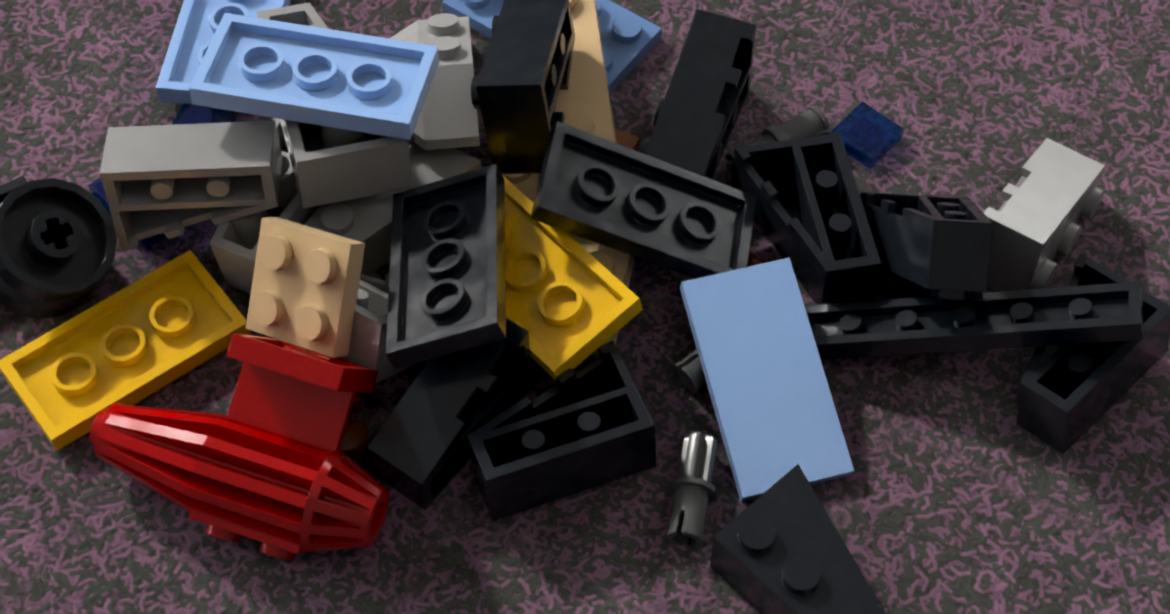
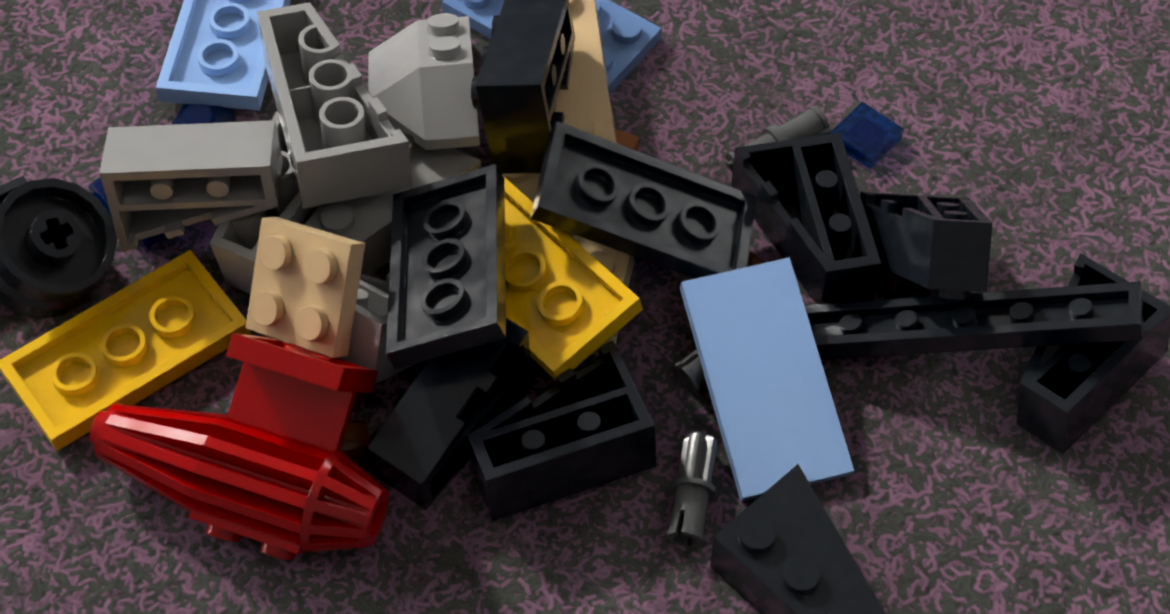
(315, 76): light blue plate -> none
(704, 94): black wedge -> none
(1041, 216): light grey wedge -> none

